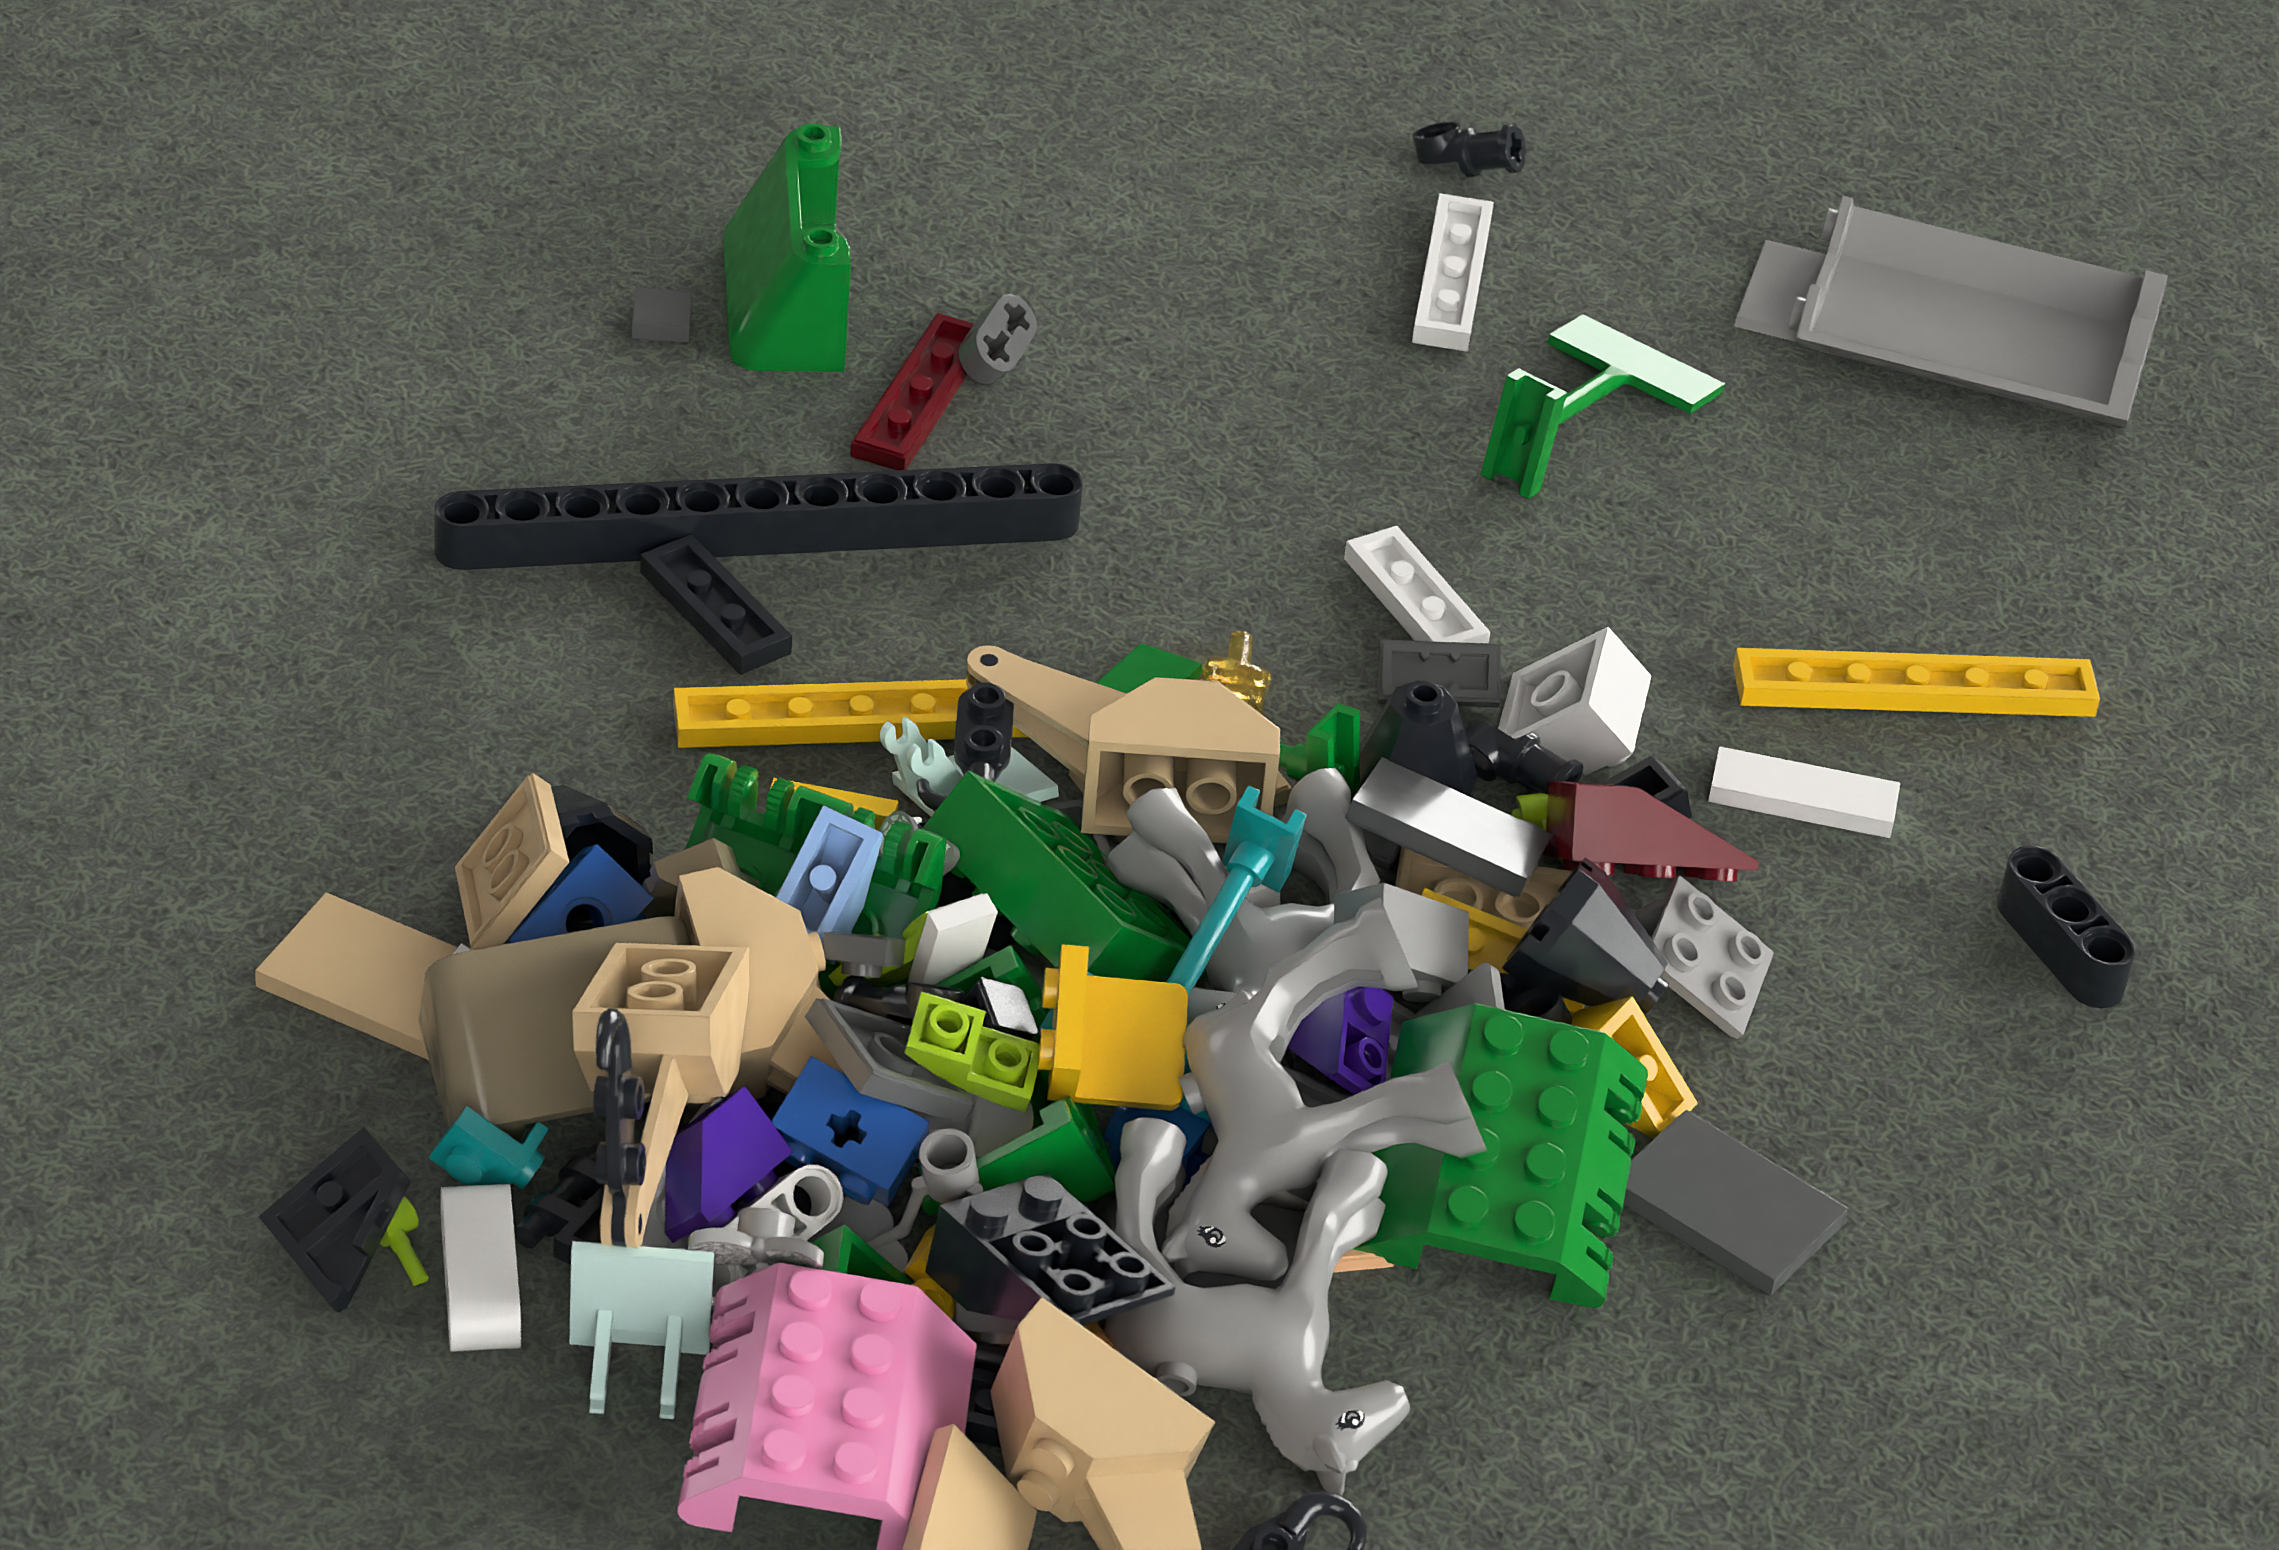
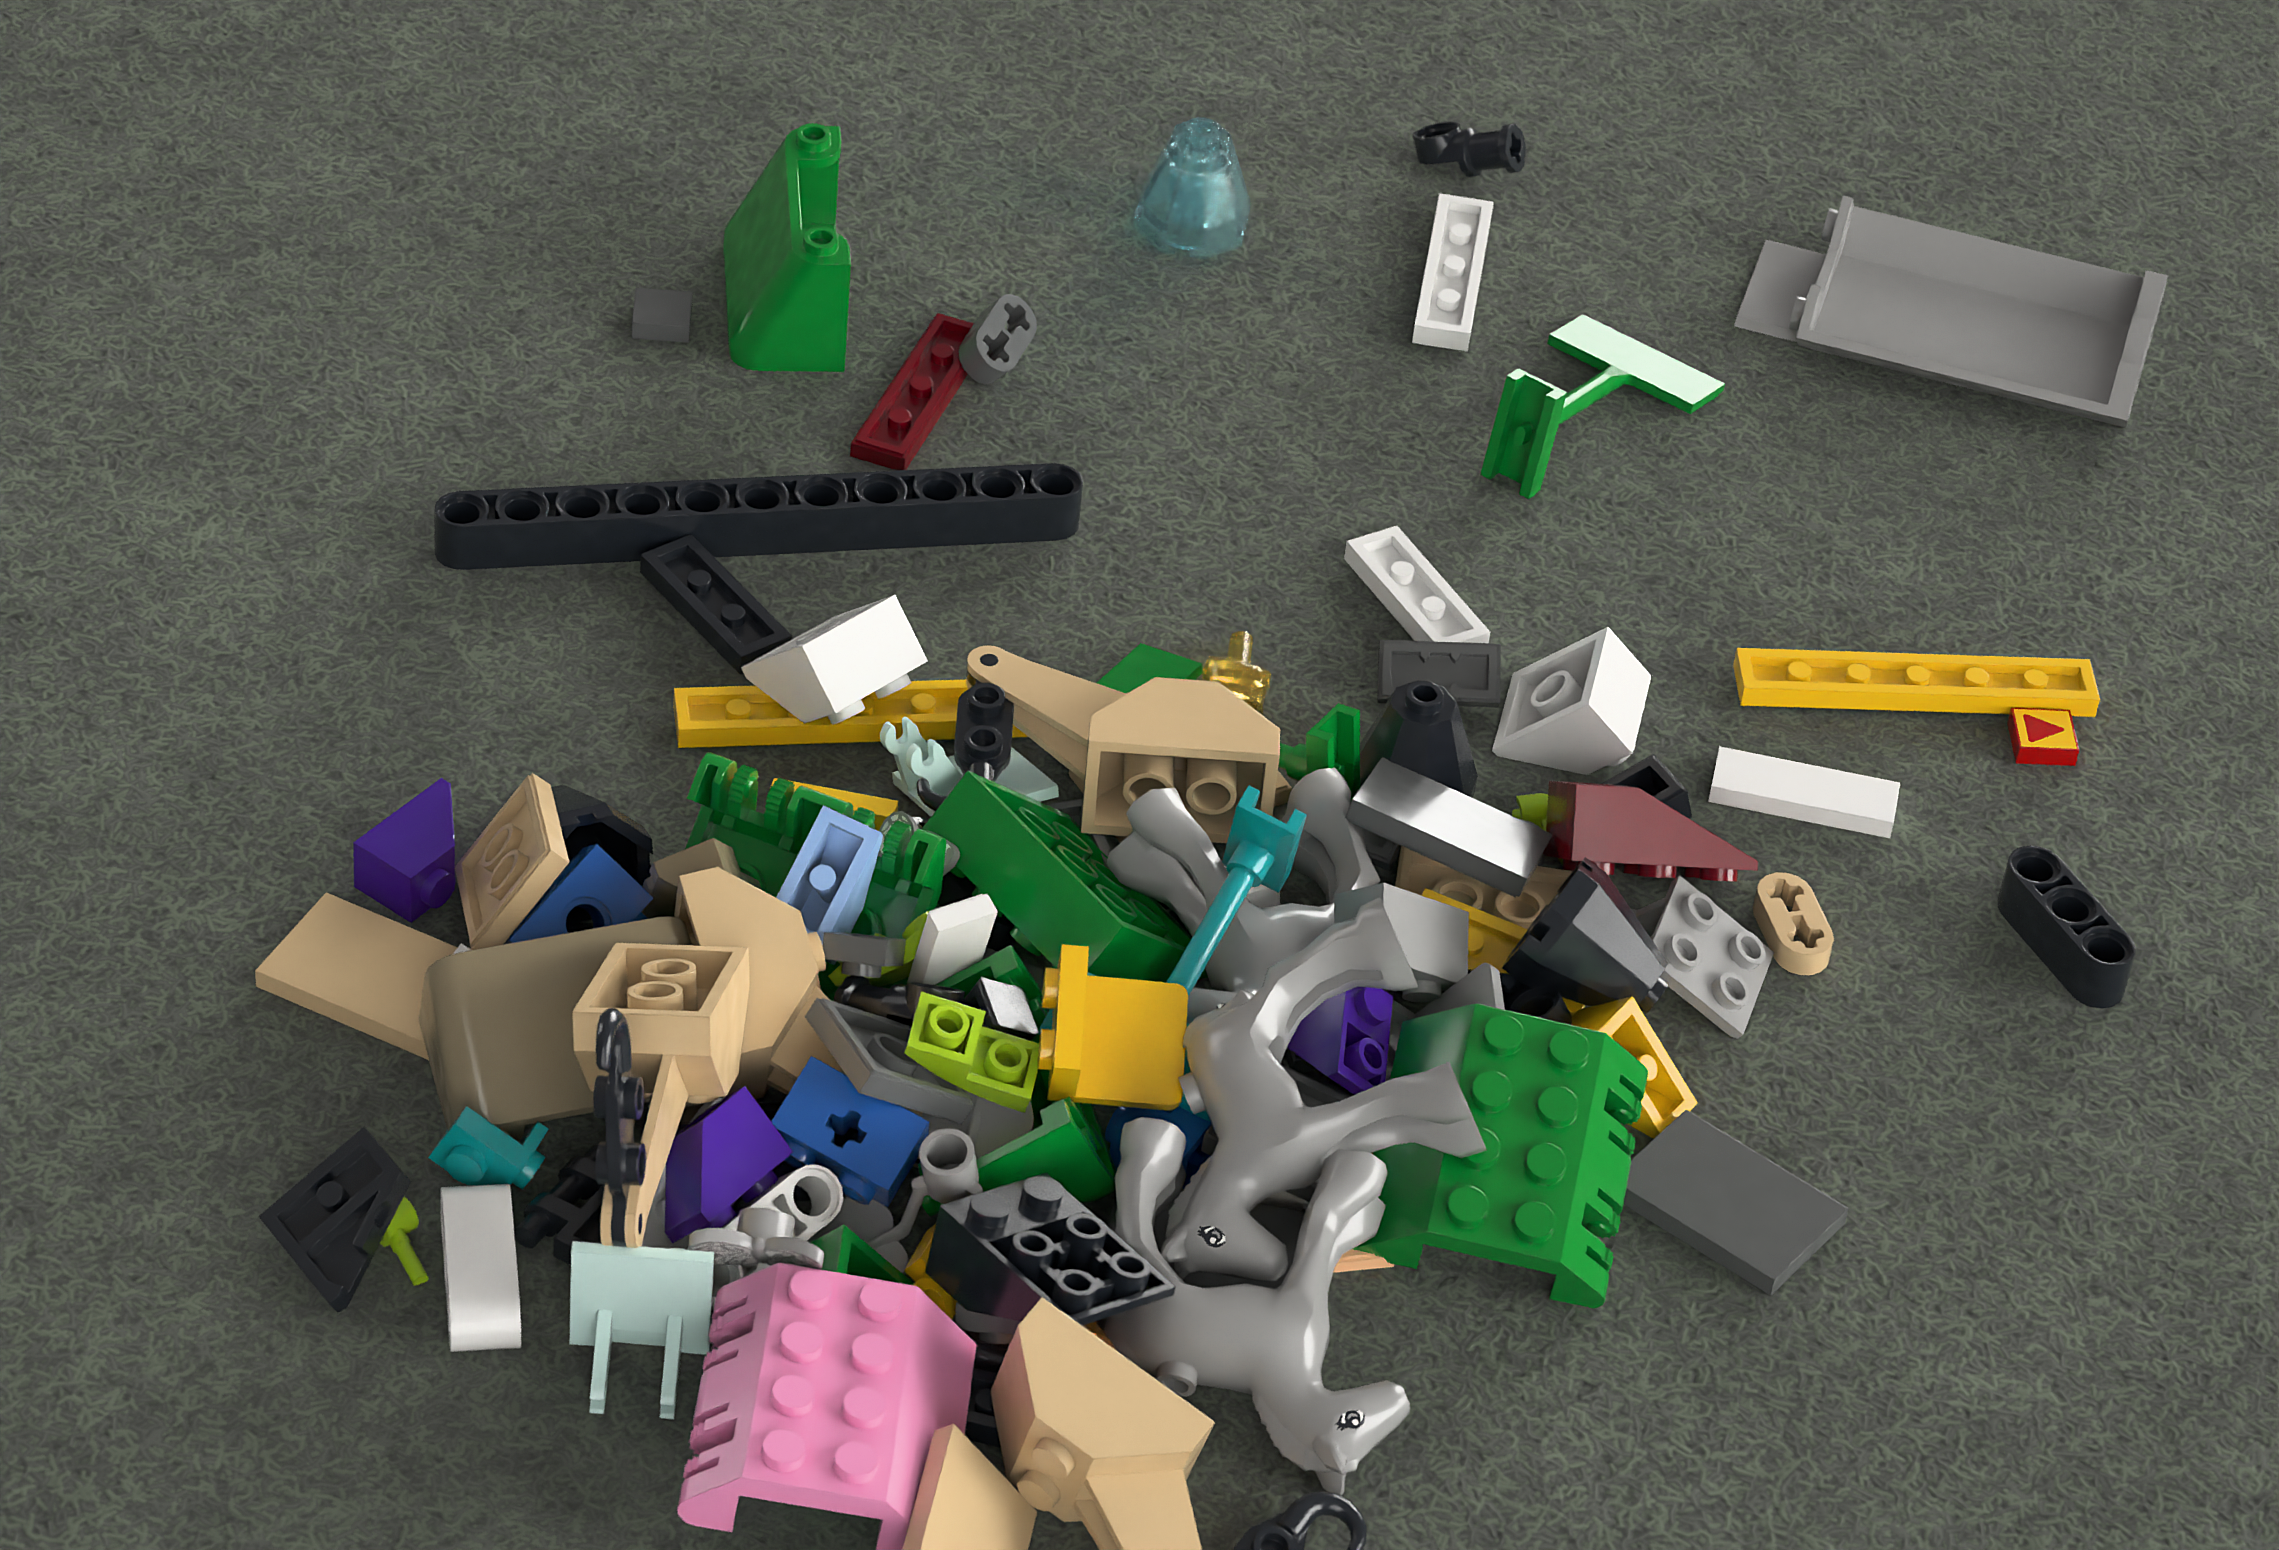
(410, 855): none -> dark purple slope
(840, 663): none -> white slope
(1195, 193): none -> clear light blue cone
(1515, 760): black connector -> none
(1805, 920): none -> tan beam
(2043, 736): none -> red tile

